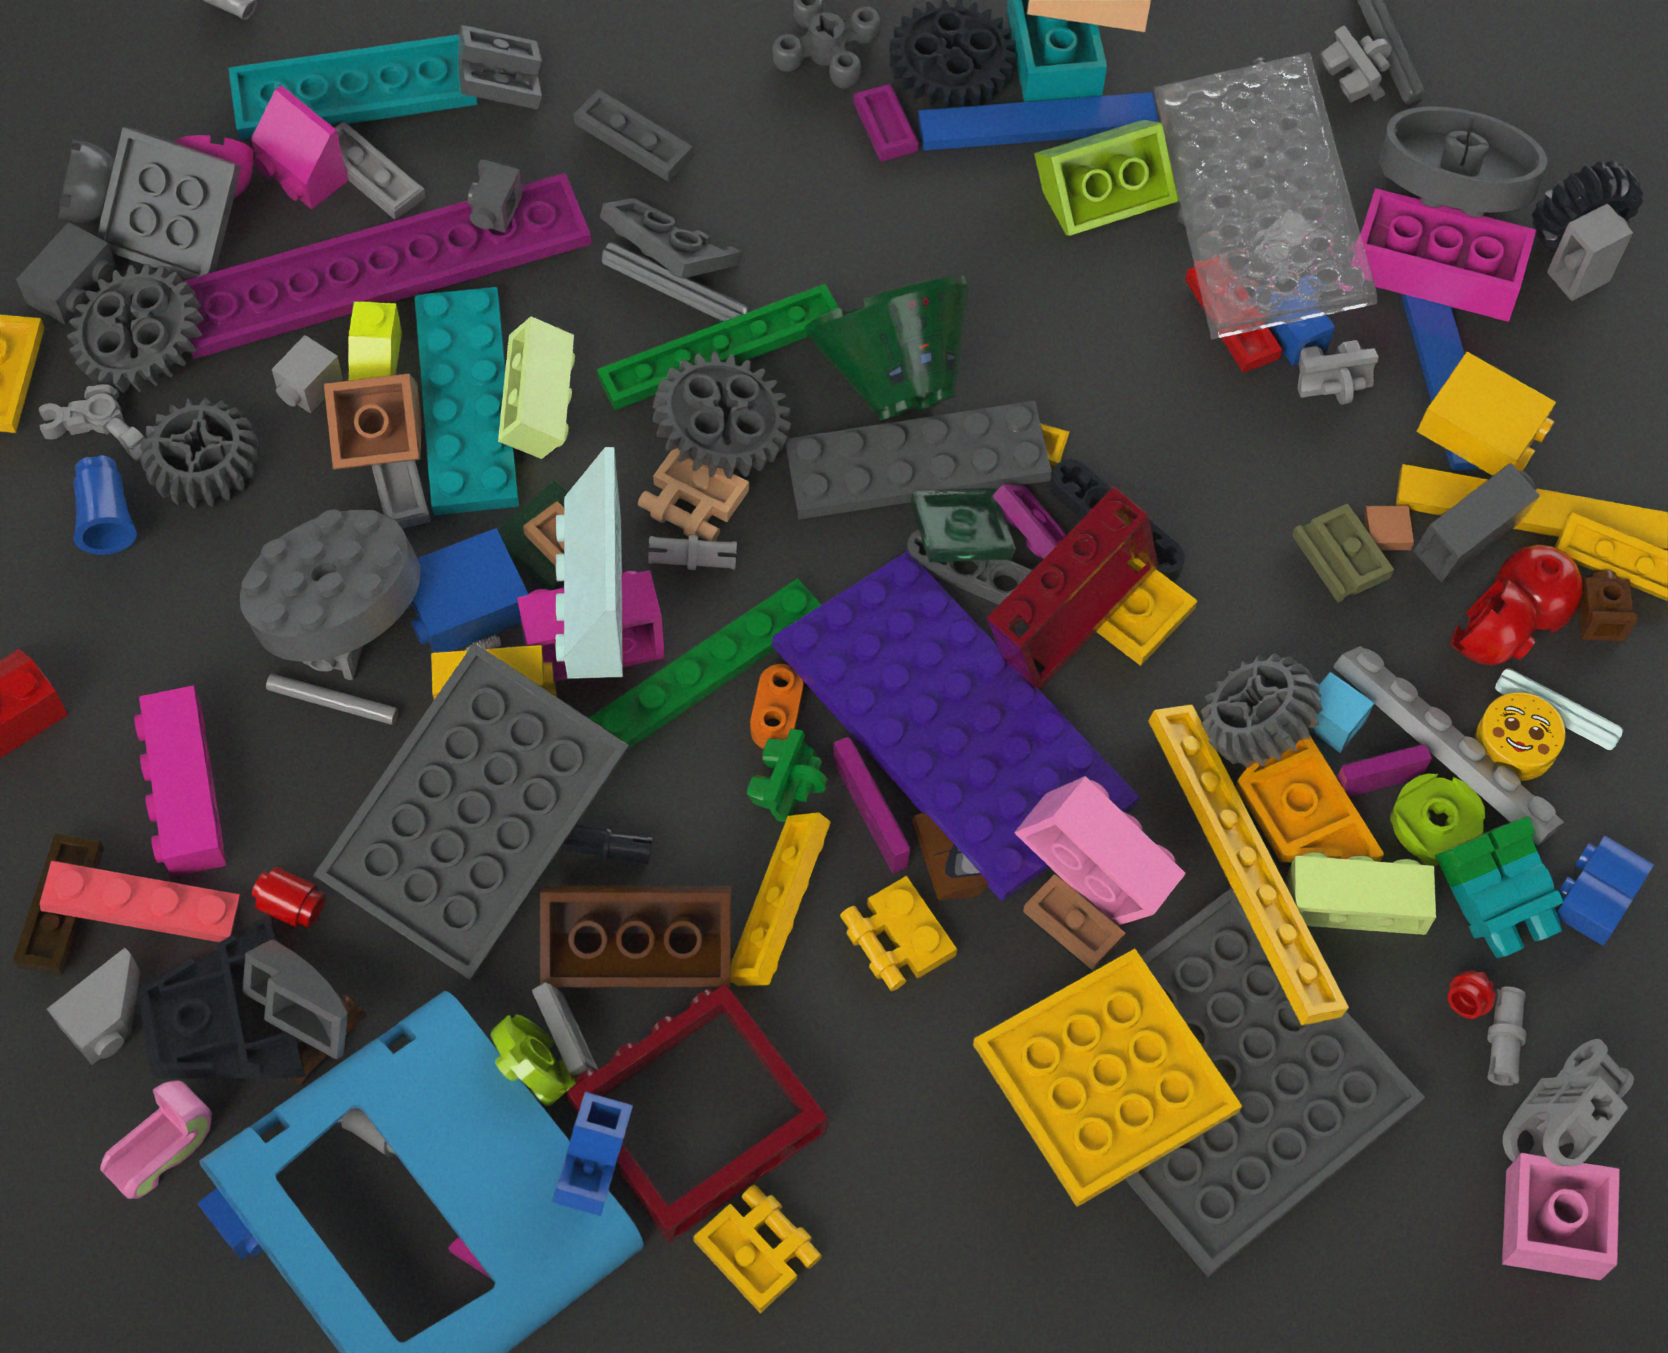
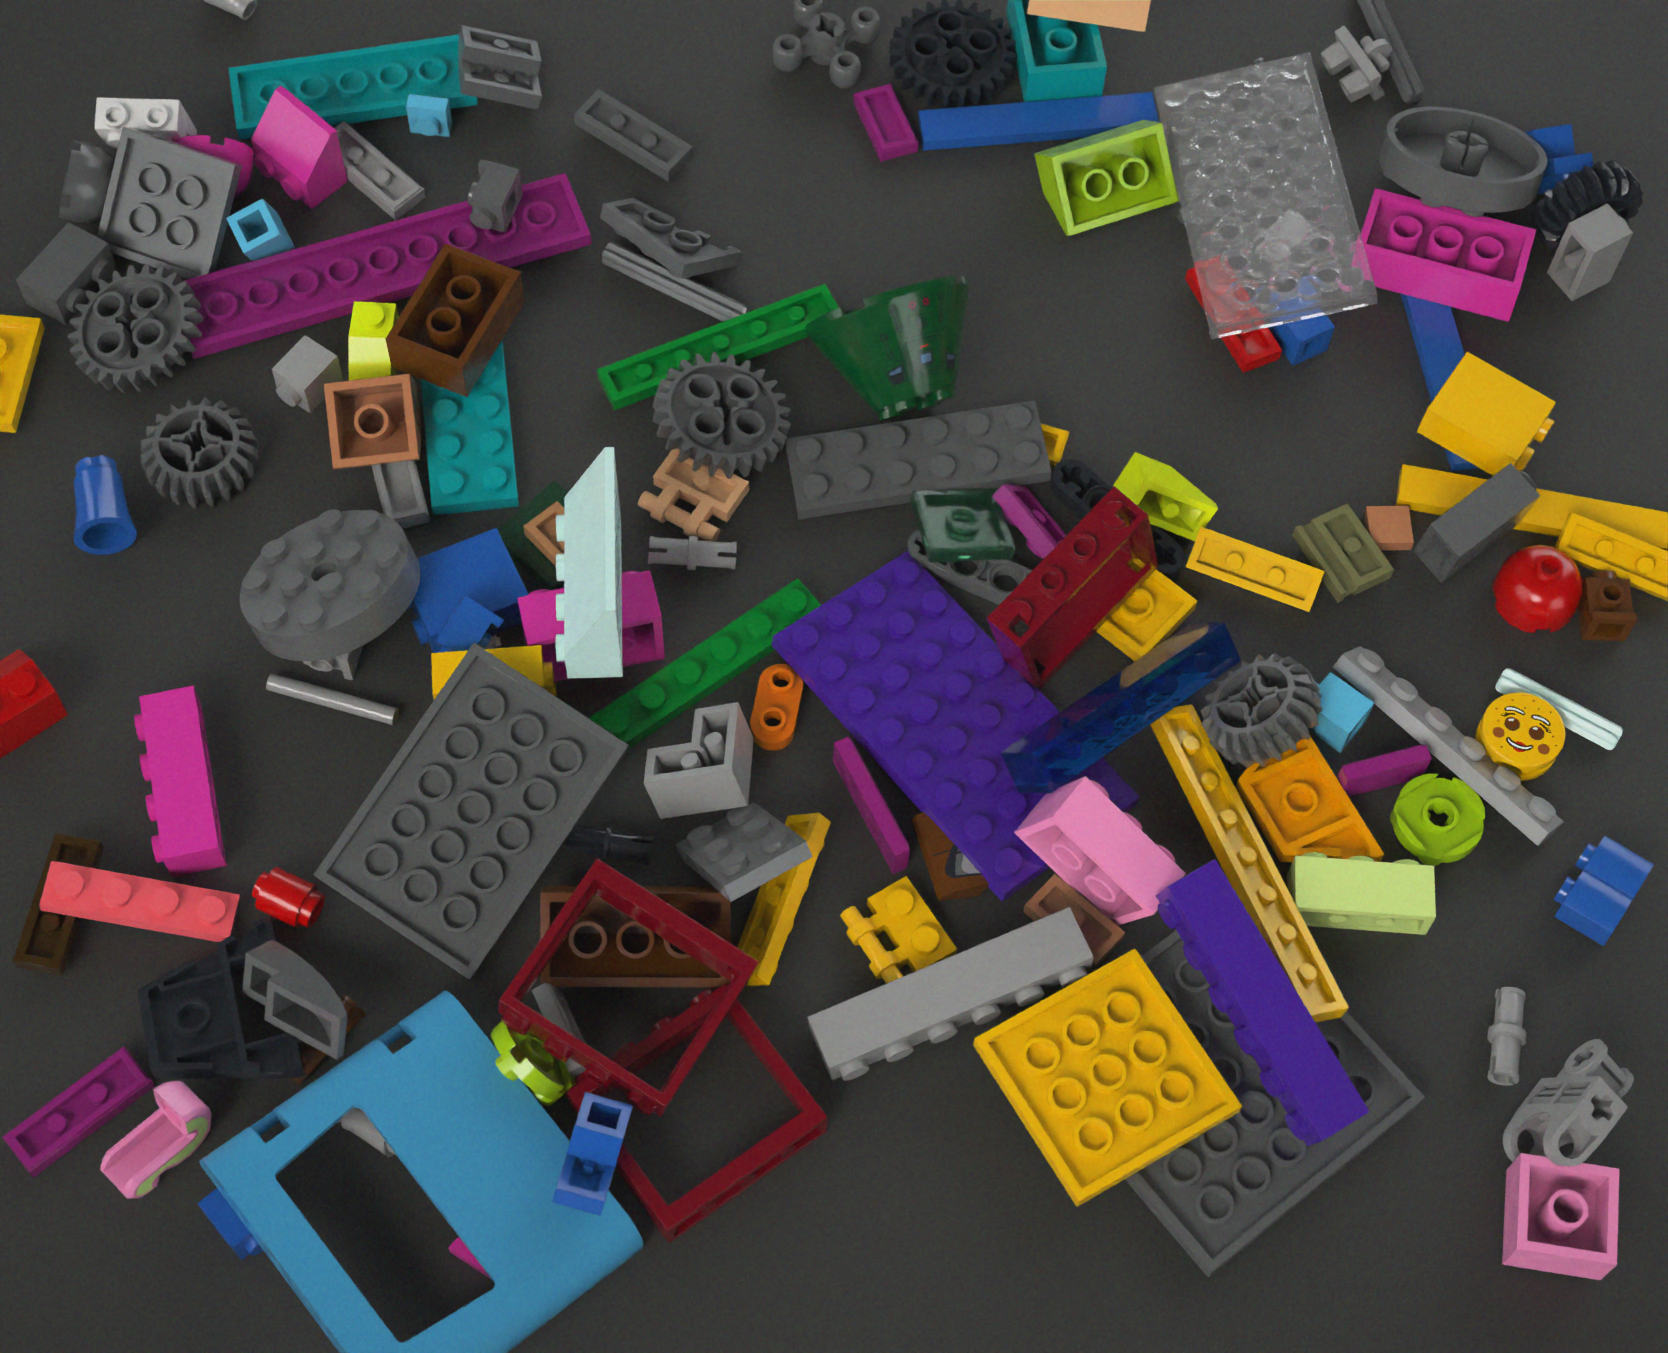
(78, 1111): none -> magenta tile
(98, 413): light grey piece -> none
(100, 1008): light grey slope -> none
(153, 116): none -> white plate
(260, 231): none -> medium azure brick
(429, 115): none -> medium azure plate
(455, 320): none -> reddish brown brick
(467, 626): none -> blue brick
(536, 388): yellowish green brick -> none
(665, 922): none -> dark red window
(706, 773): none -> light grey brick
(743, 850): none -> dark grey plate
(747, 1258): yellow plate -> none
(793, 777): green hips -> none
(950, 995): none -> light grey brick
(1120, 707): none -> clear blue brick
(1165, 496): none -> neon yellow slope
(1255, 569): none -> yellow plate
(1261, 1004): none -> dark purple brick
(1336, 373): light grey hips -> none
(1471, 994): red plate -> none
(1497, 626): red cylinder -> none
(1501, 884): teal hips -> none
(1560, 154): none -> blue brick

